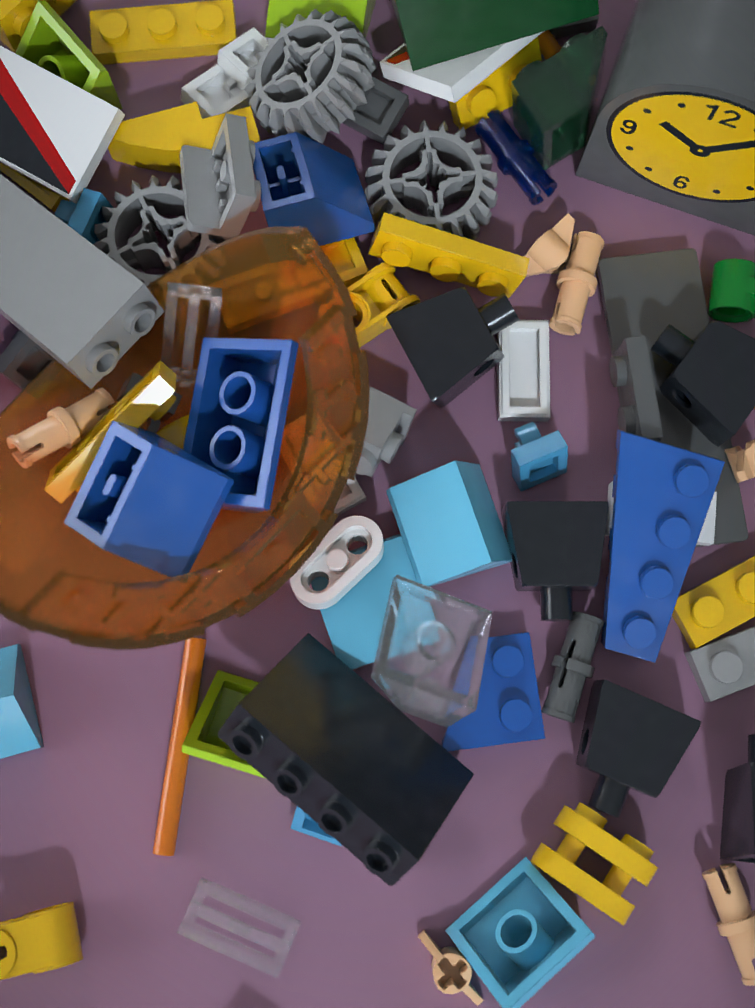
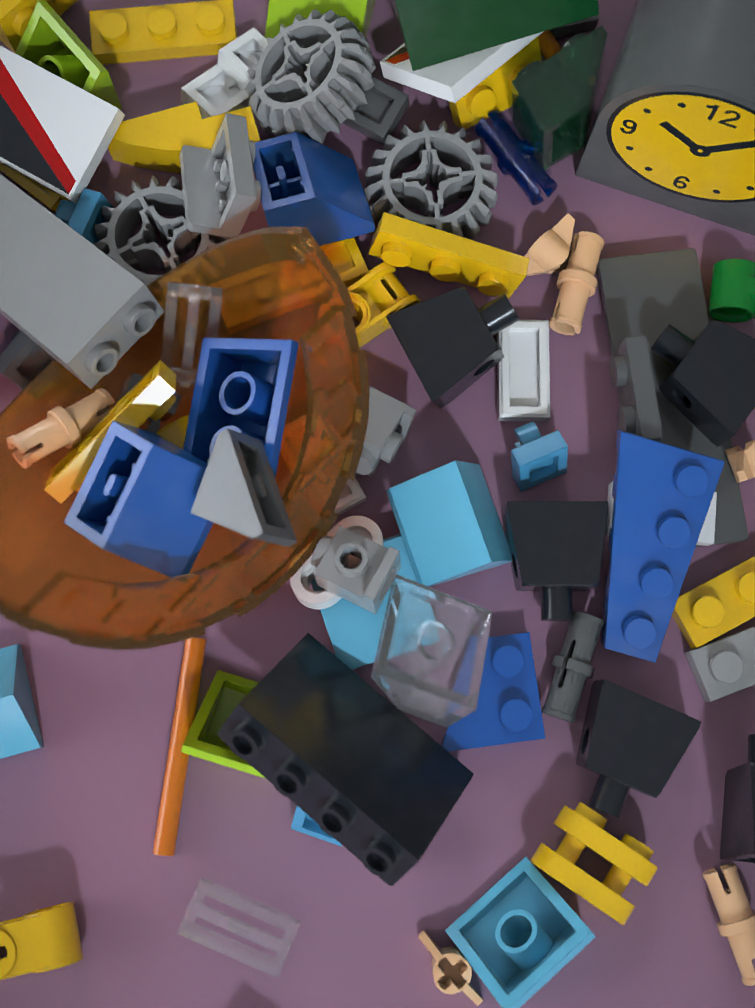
(242, 490): none -> slope
(362, 585): none -> light grey brick

